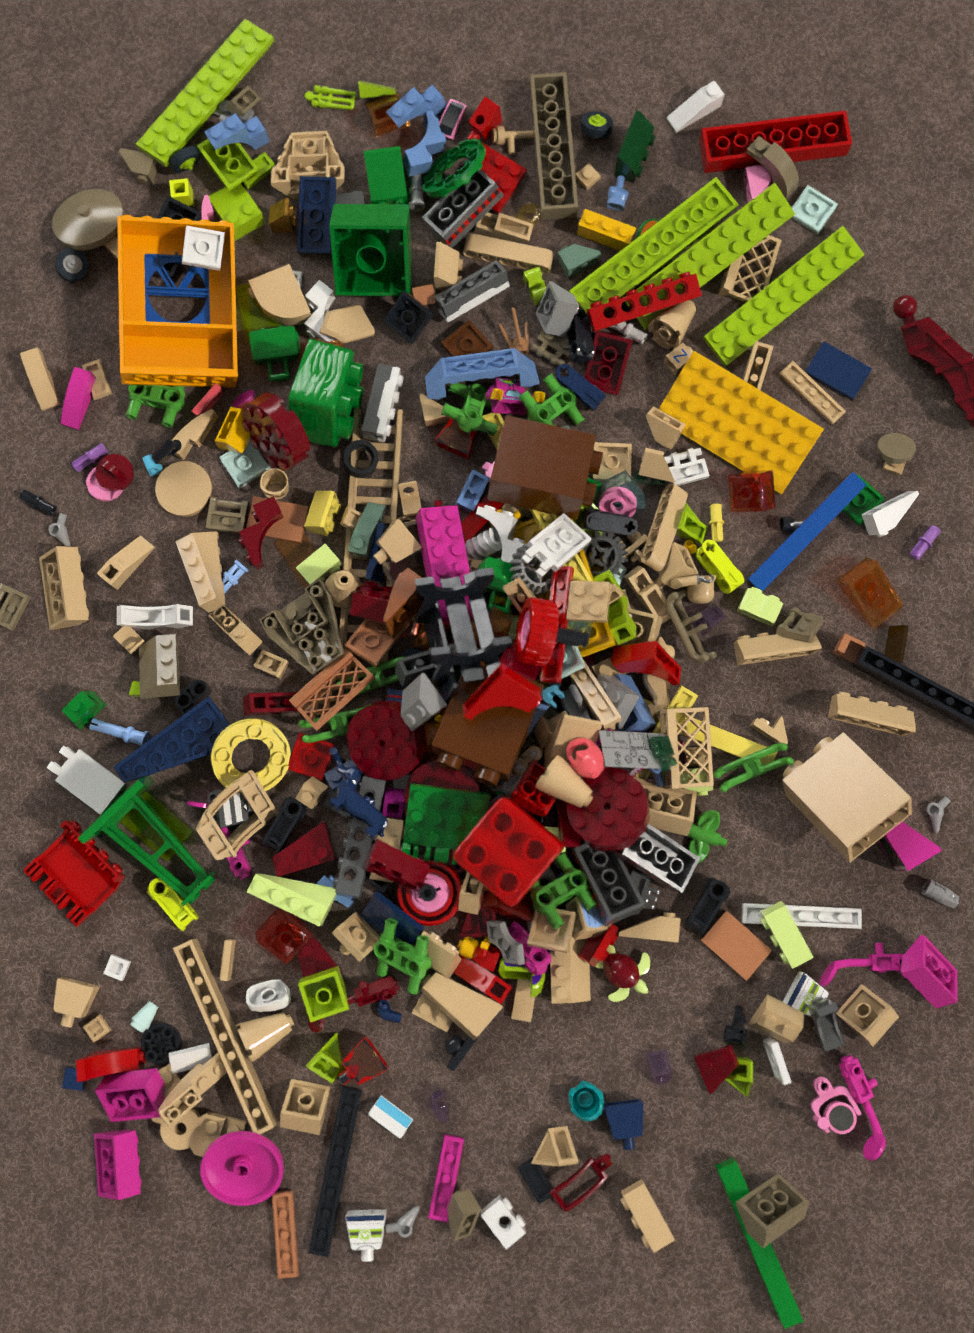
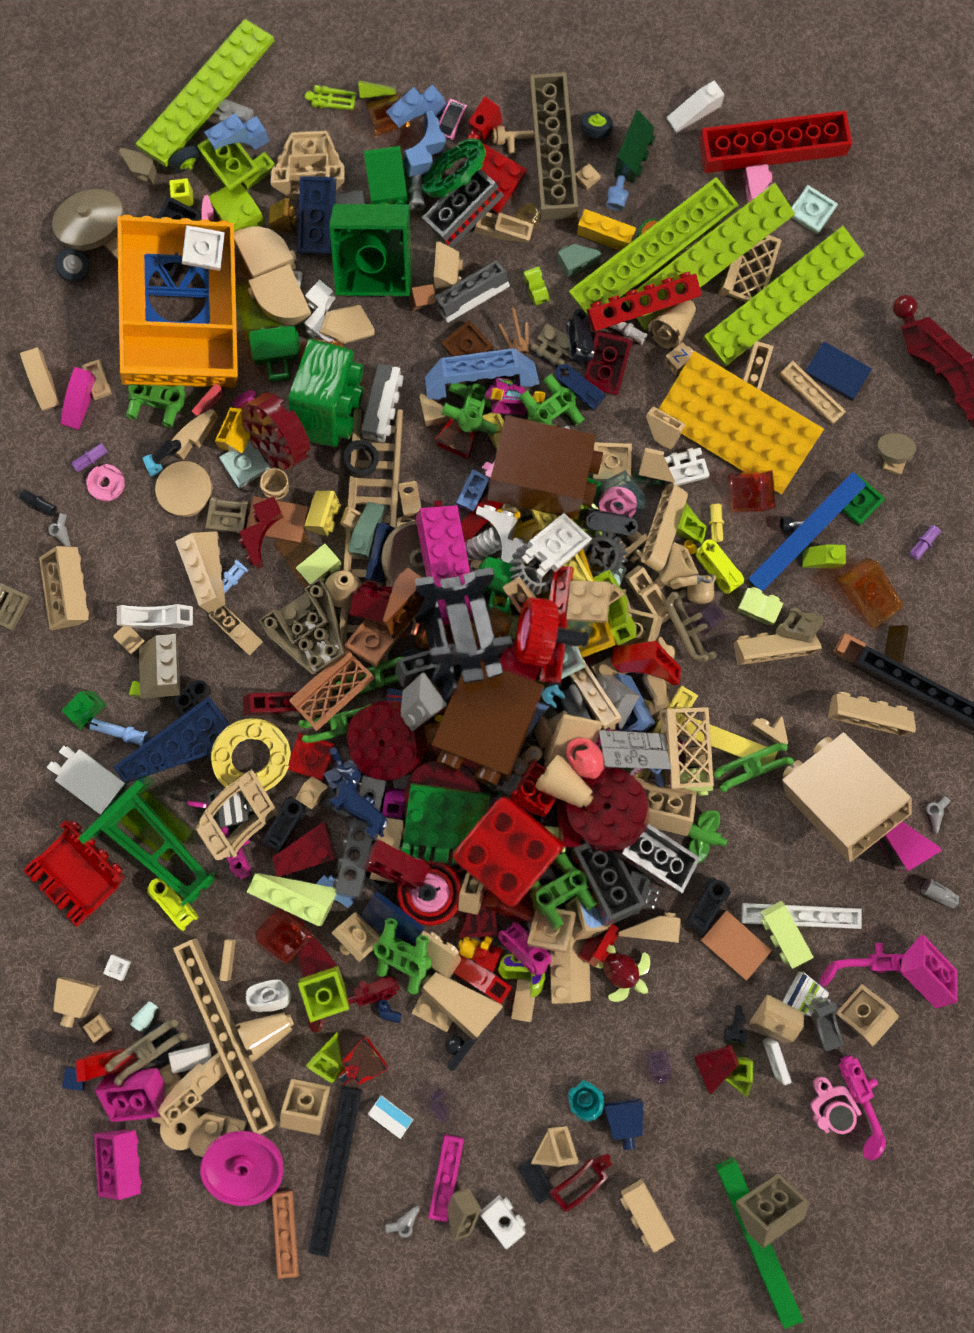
(114, 472): dark red tile -> none
(125, 562): tan slope -> none
(145, 1050): none -> dark tan piece
(243, 102): dark tan slope -> none
(263, 250): none -> tan brick
(271, 664): tan slope -> none
(366, 1231): white torso -> none
(396, 543): tan torso -> none
(409, 317): black slope -> none
(500, 689): red arch -> none
(508, 253): tan beam -> none
(509, 947): light grey tile -> none
(556, 310): light grey slope -> none
(662, 749): clear green plate -> none
(777, 163): dark tan arch -> none
(824, 556): none -> lime slope
(887, 515): white slope -> none

